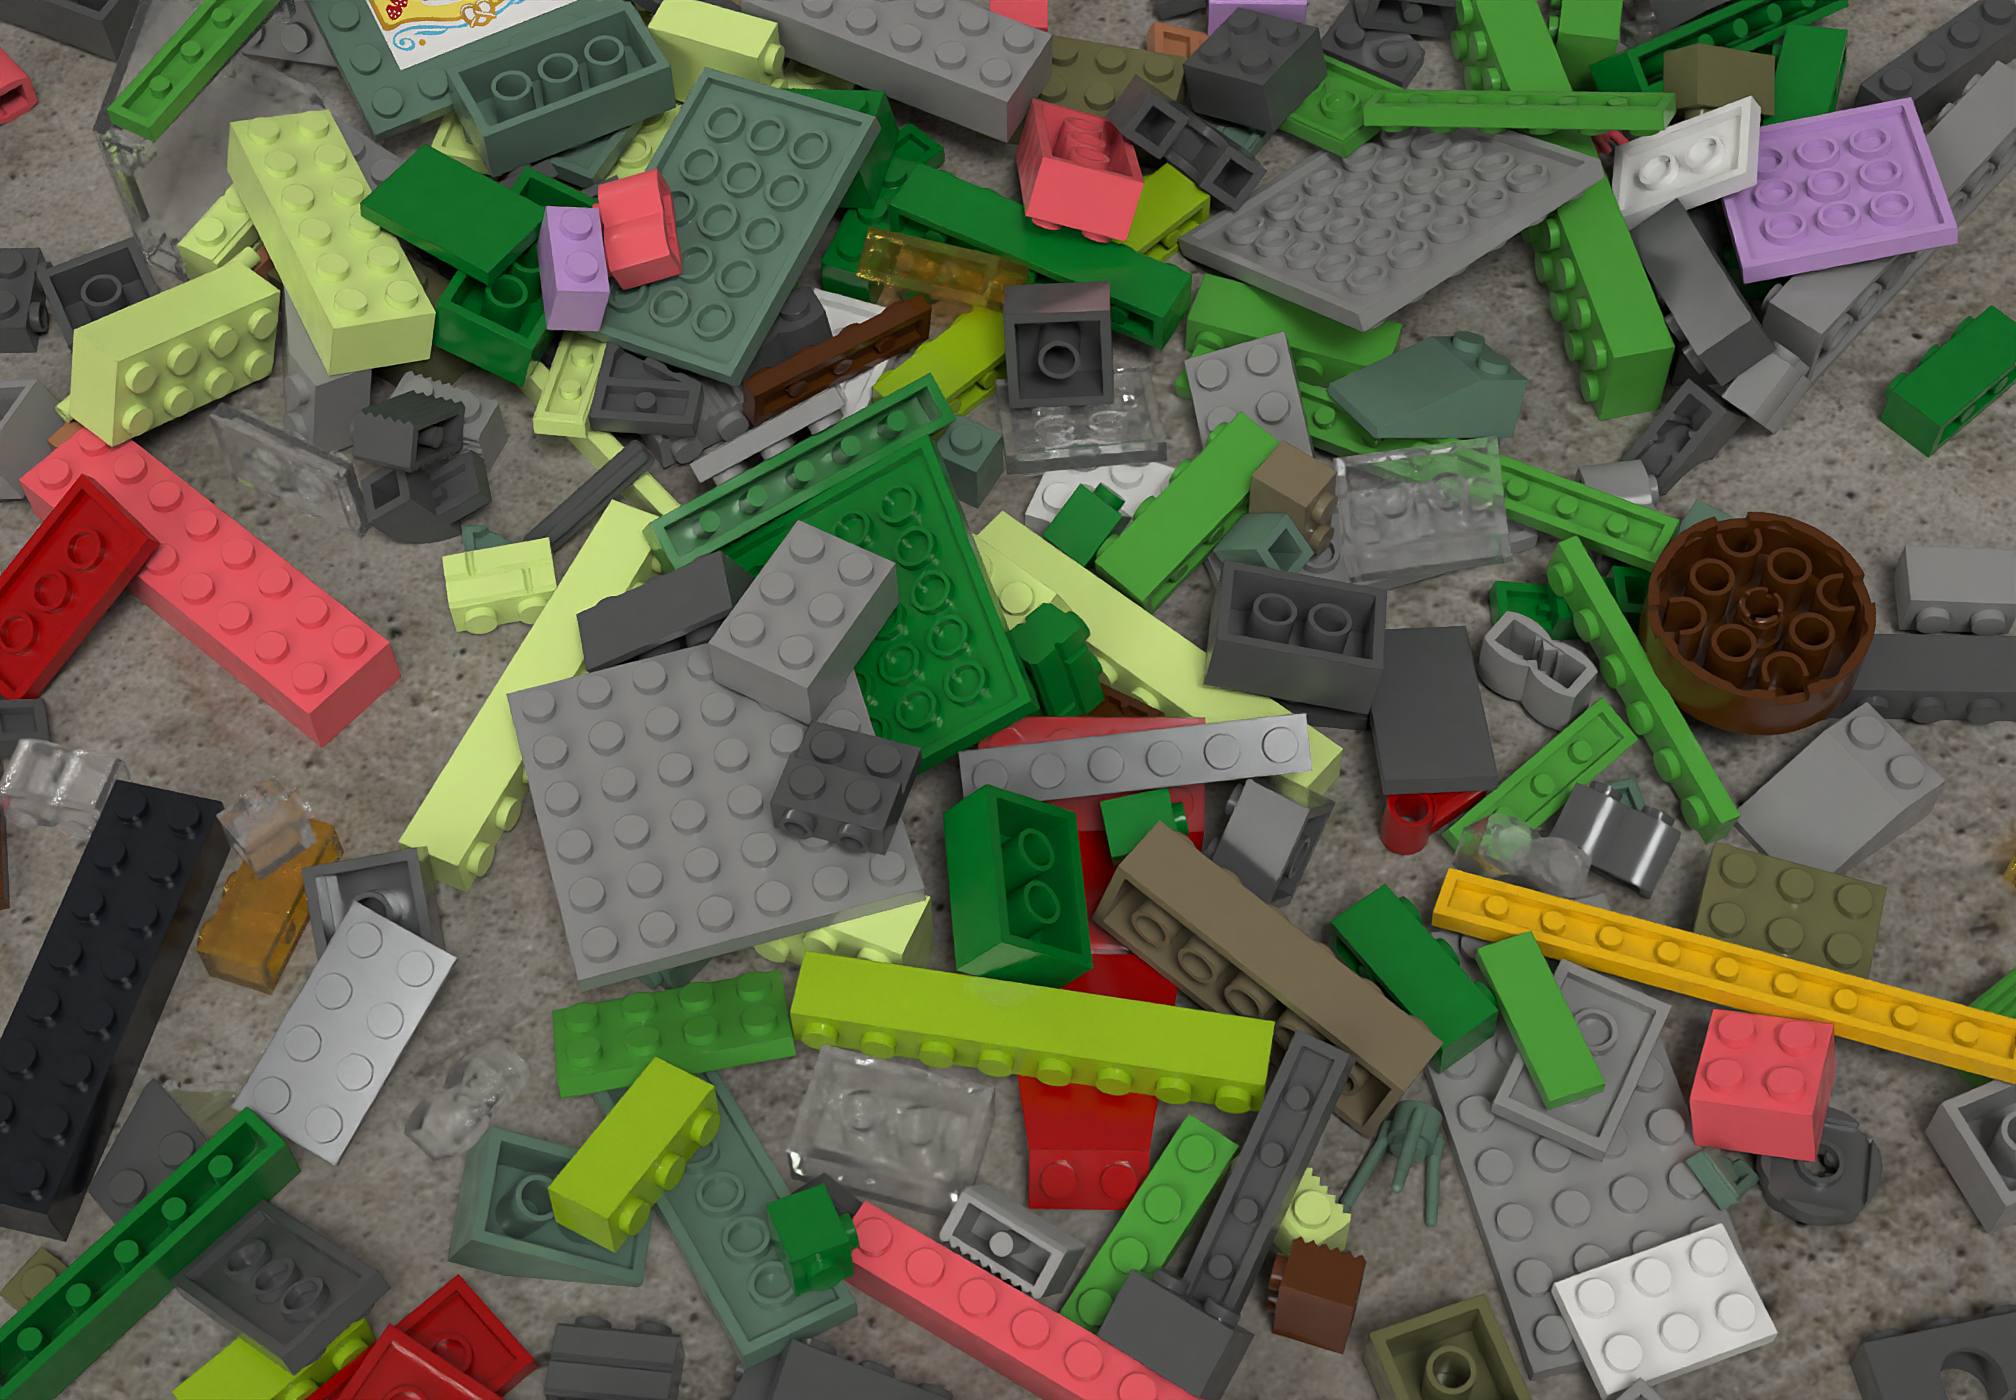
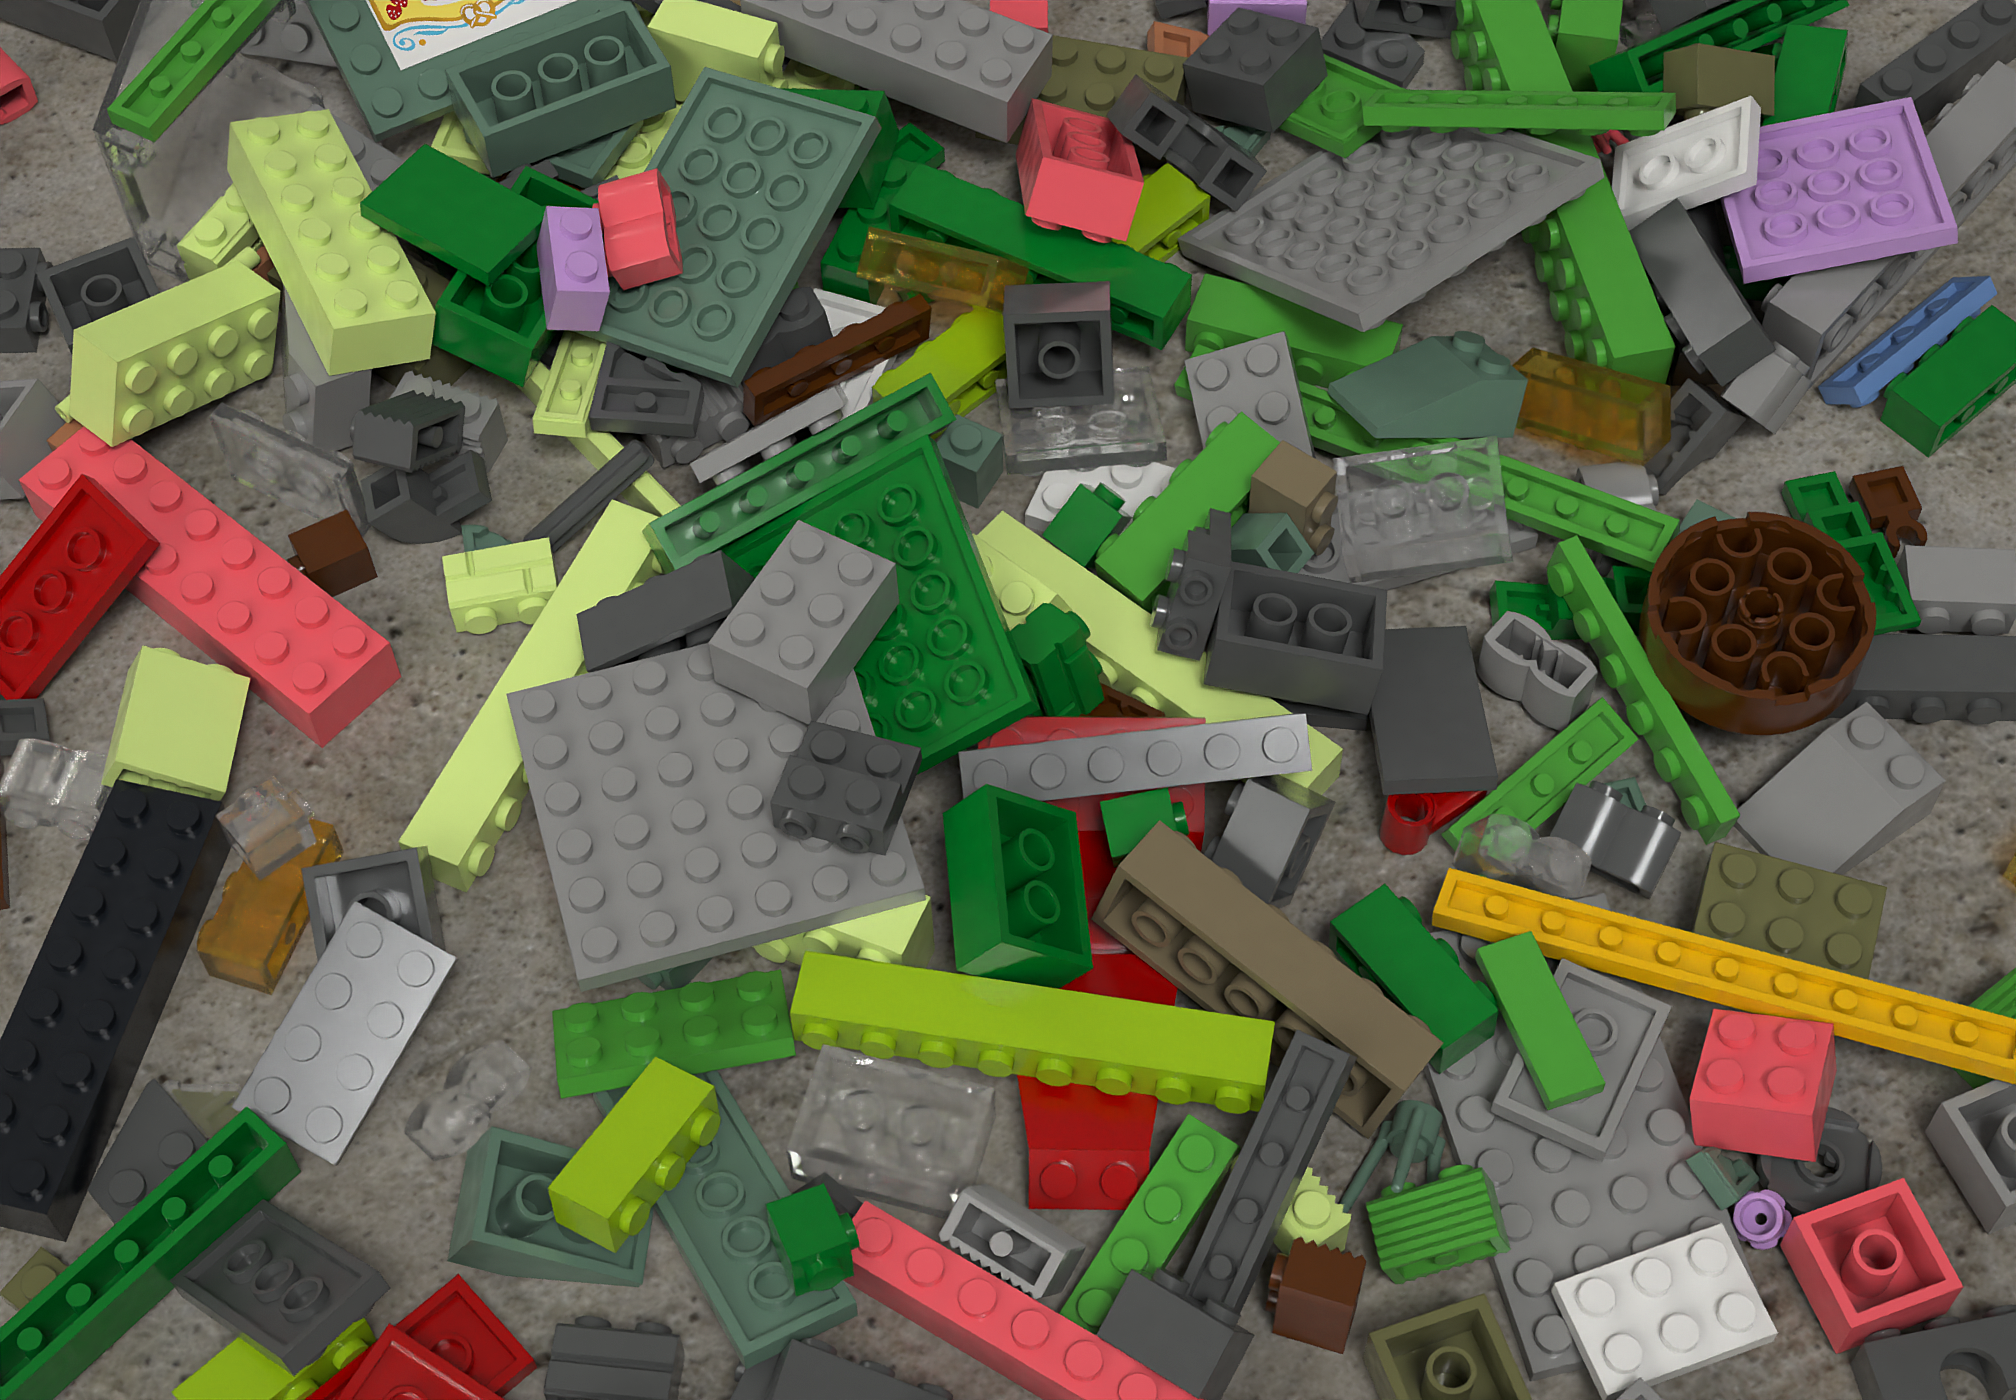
(177, 724): none -> yellowish green brick
(332, 554): none -> reddish brown brick
(1196, 587): none -> dark grey plate
(1437, 1224): none -> bright green brick
(1594, 407): none -> clear yellow brick
(1757, 1203): none -> lavender plate
(1823, 504): none -> green slope
(1870, 1264): none -> coral brick
(1890, 504): none -> reddish brown plate
(1907, 340): none -> medium blue plate

